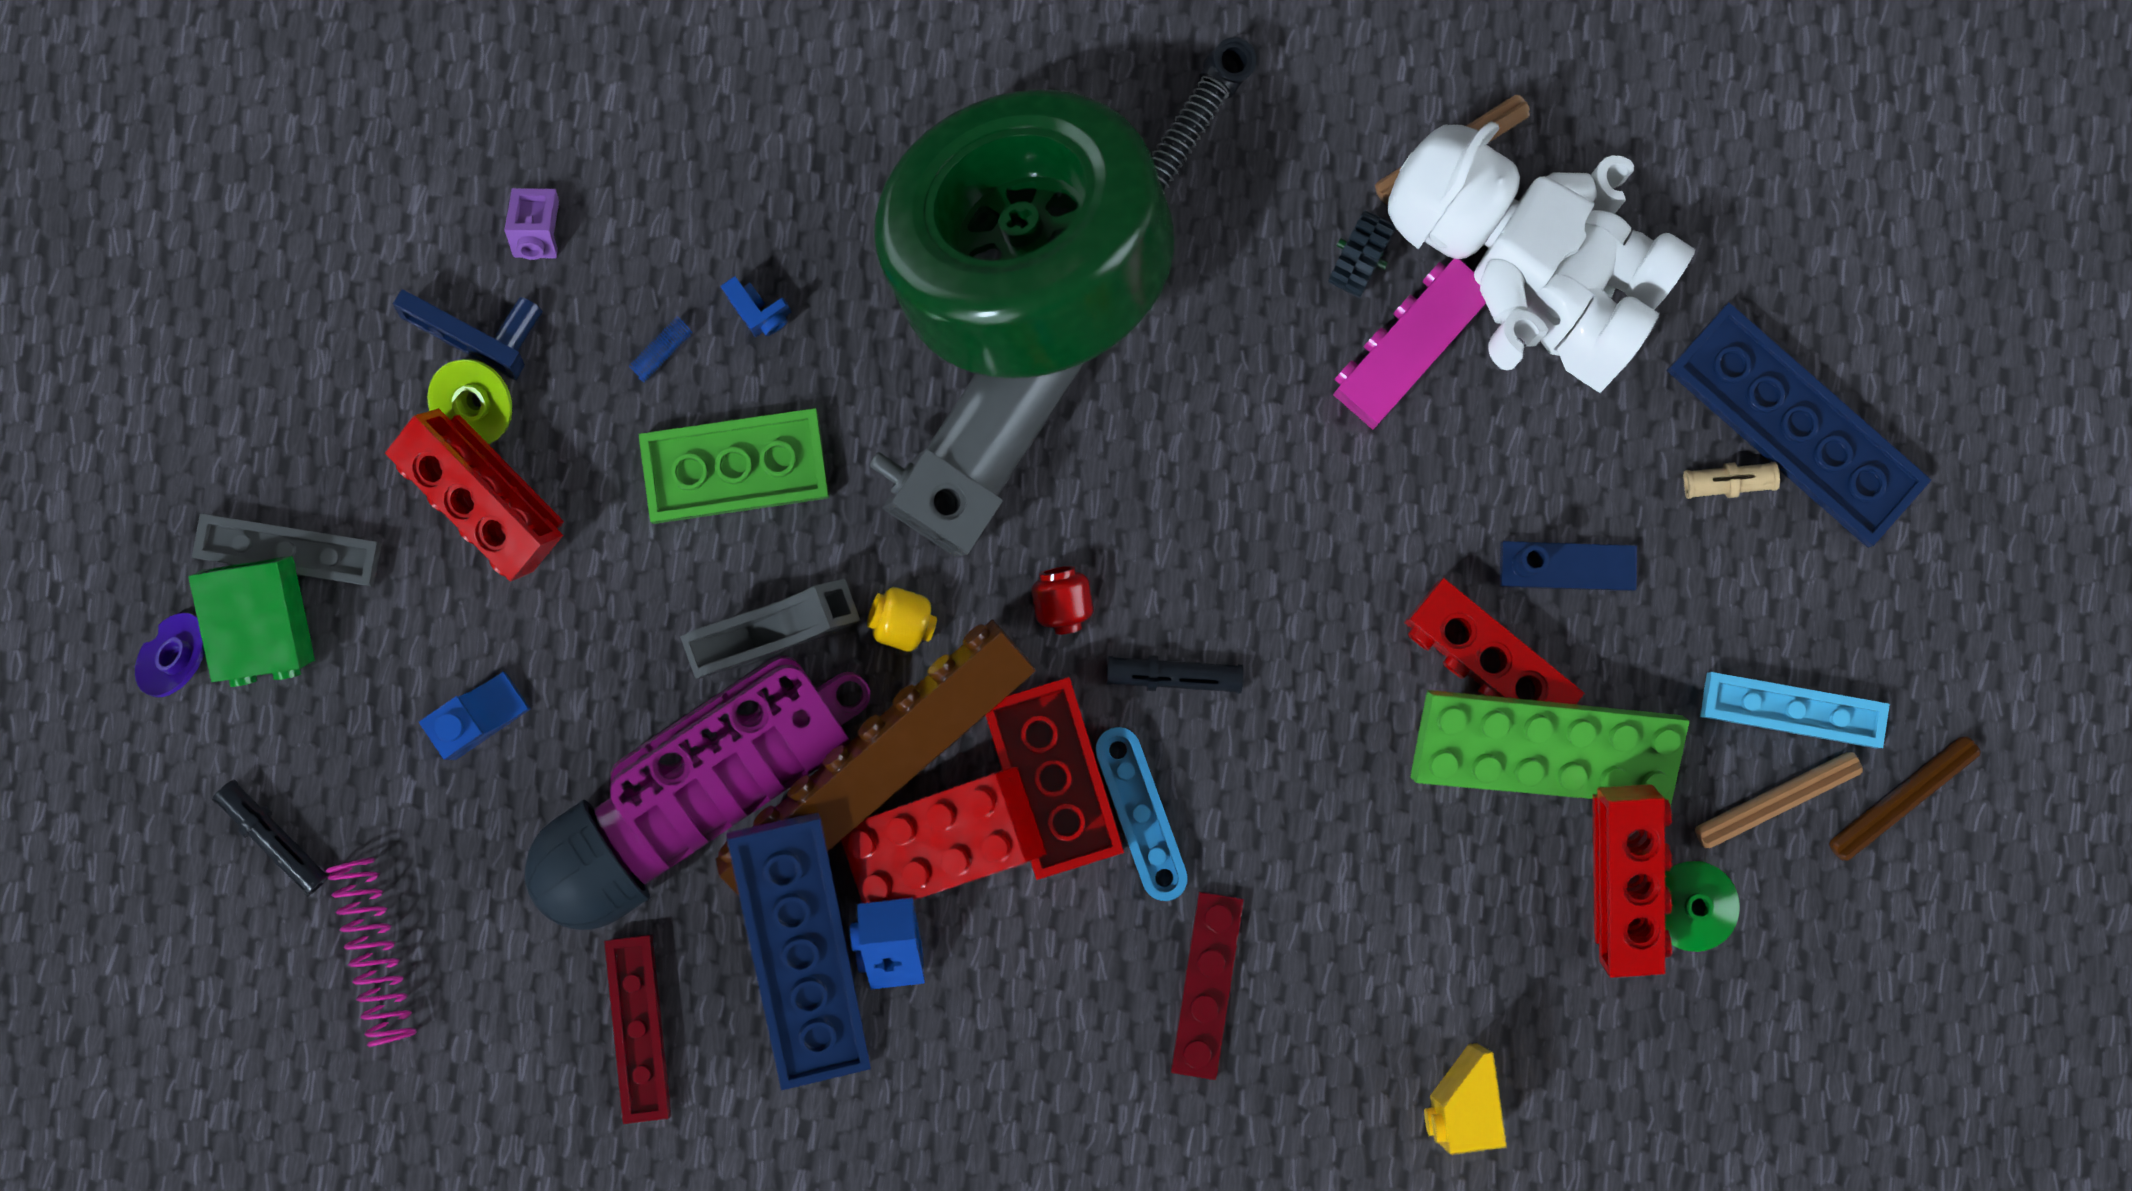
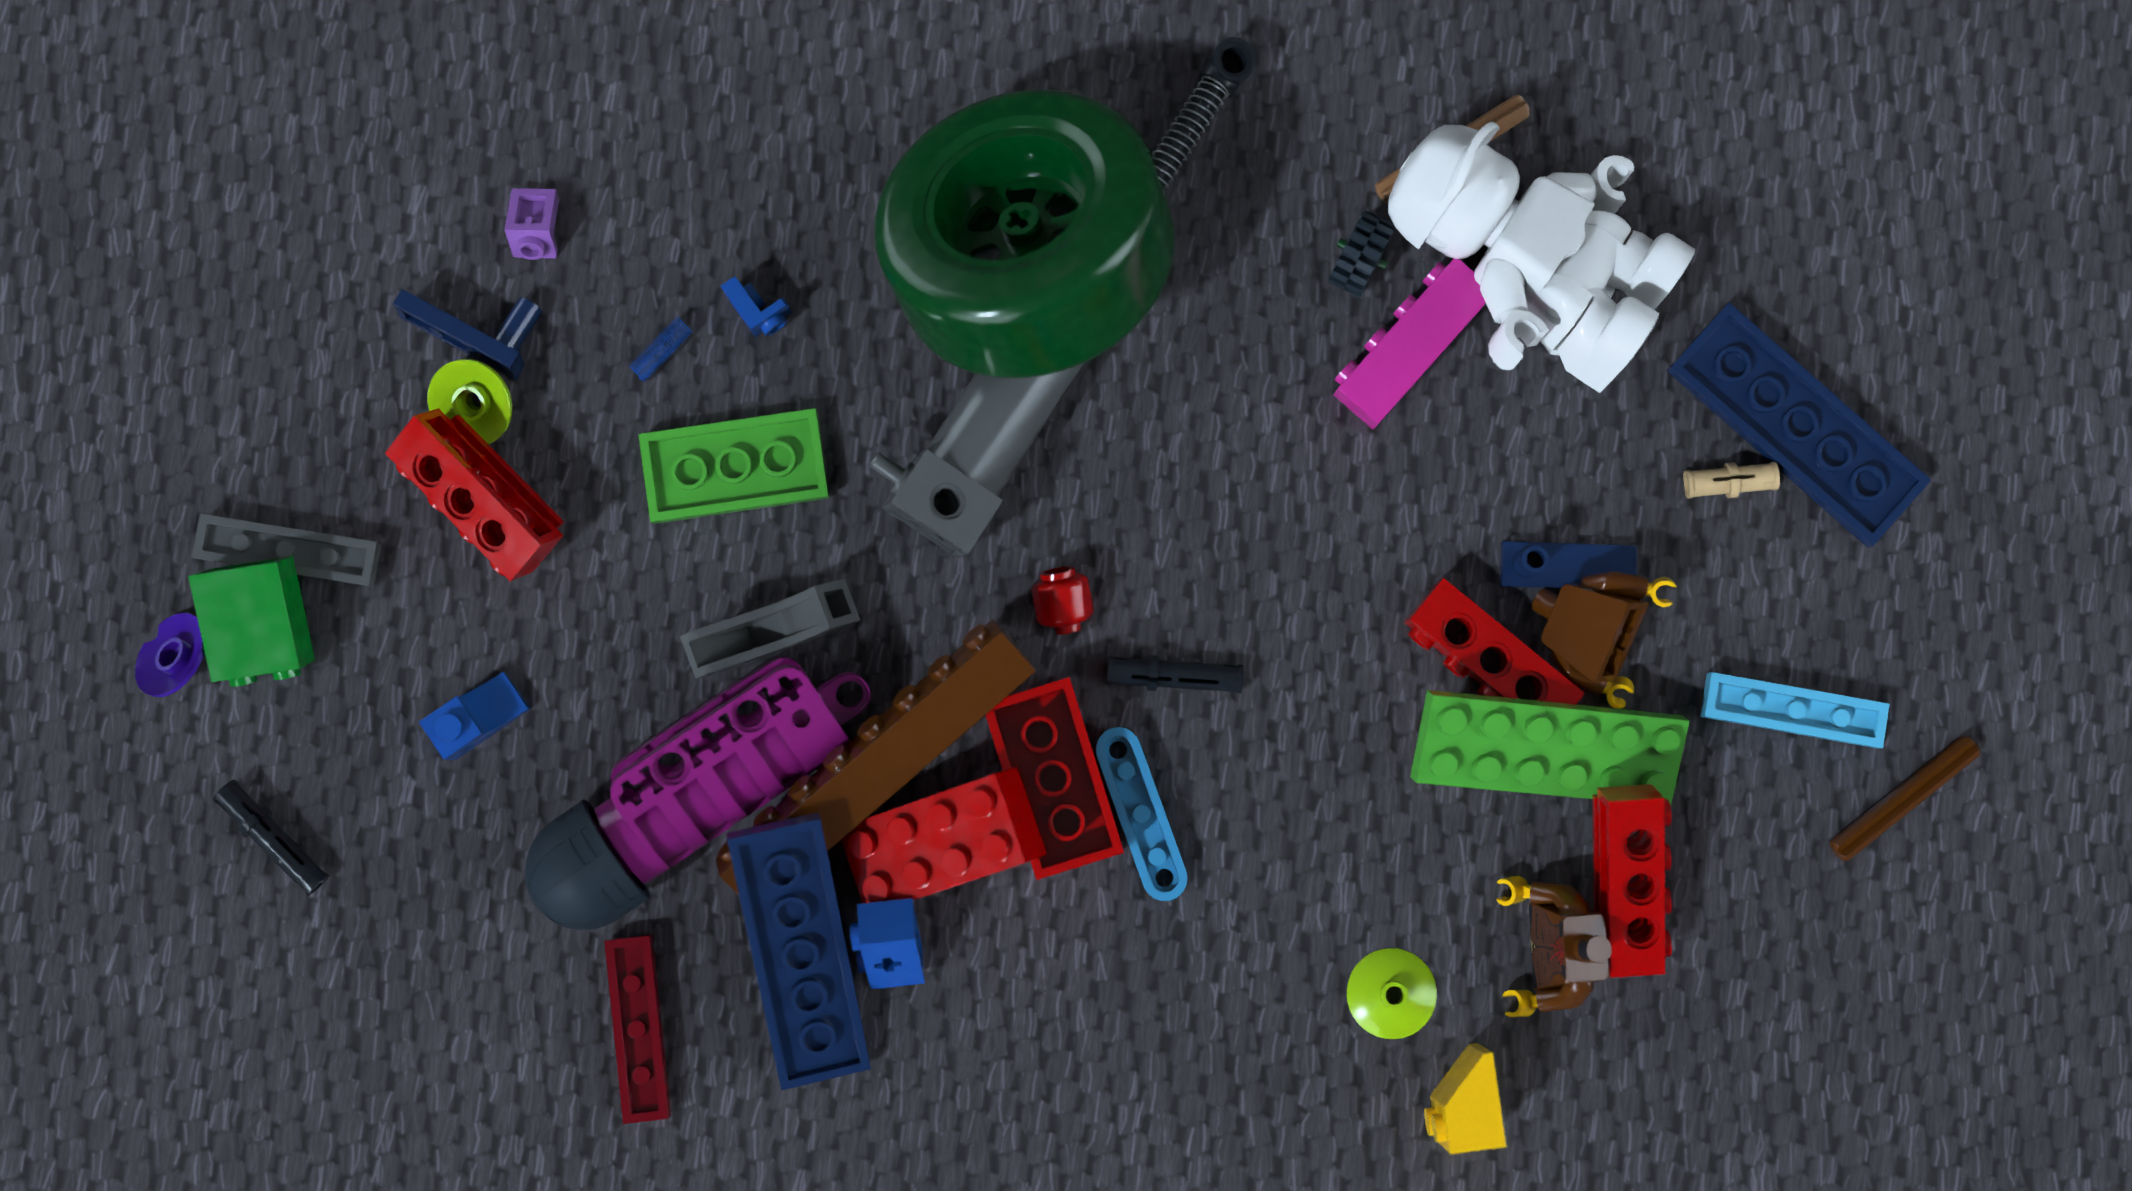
(339, 874): dark pink piece -> none
(901, 619): yellow head -> none
(1207, 985): dark red plate -> none
(1368, 991): none -> lime dish
(1566, 946): none -> reddish brown torso
(1595, 626): none -> reddish brown torso
(1704, 881): green dish -> none
(1778, 800): medium nougat axle -> none

